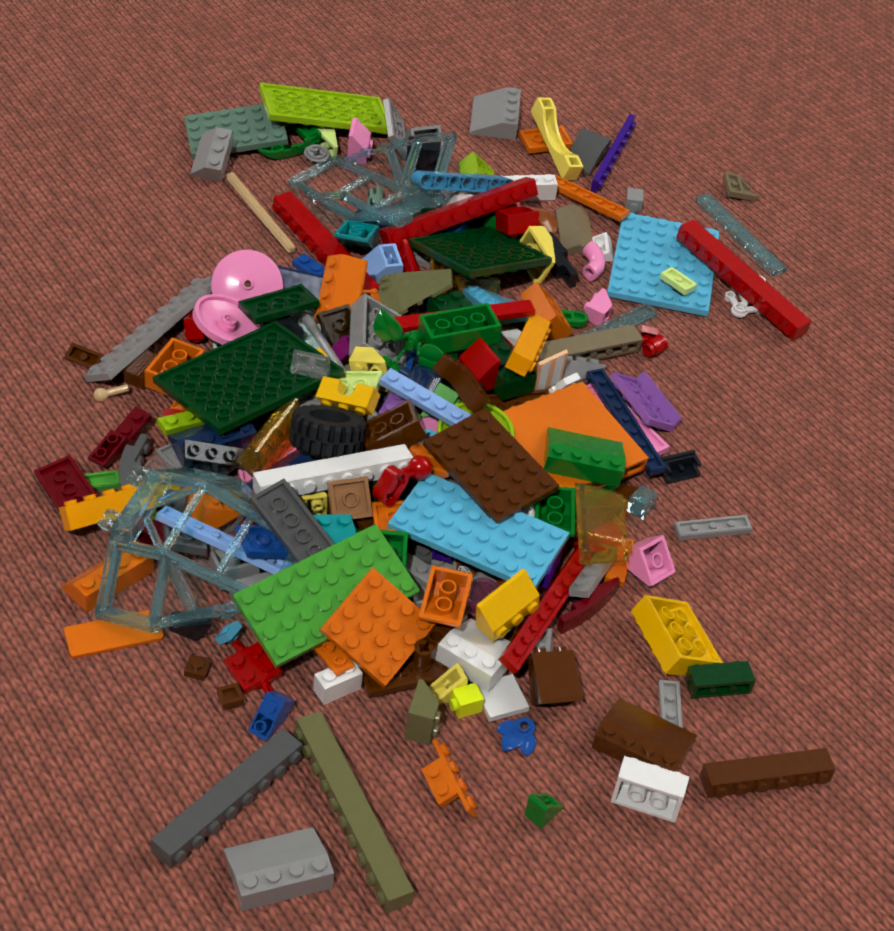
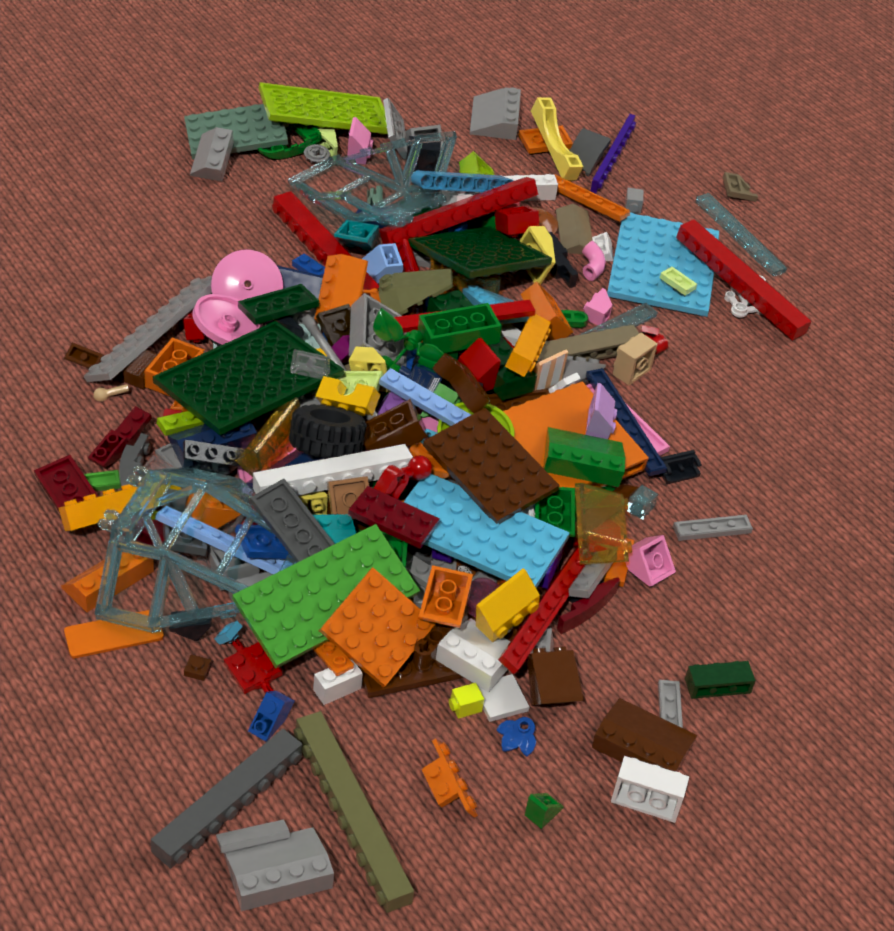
(230, 696): reddish brown plate -> none
(252, 836): none -> light grey tile
(261, 212): tan axle -> none
(393, 517): none -> dark red plate
(423, 715): olive slope -> none
(451, 679): light yellow slope -> none
(601, 414): none -> lavender slope
(634, 358): none -> tan brick
(647, 400): medium lavender bracket -> none
(674, 634): yellow slope -> none
(767, 772): reddish brown brick -> none

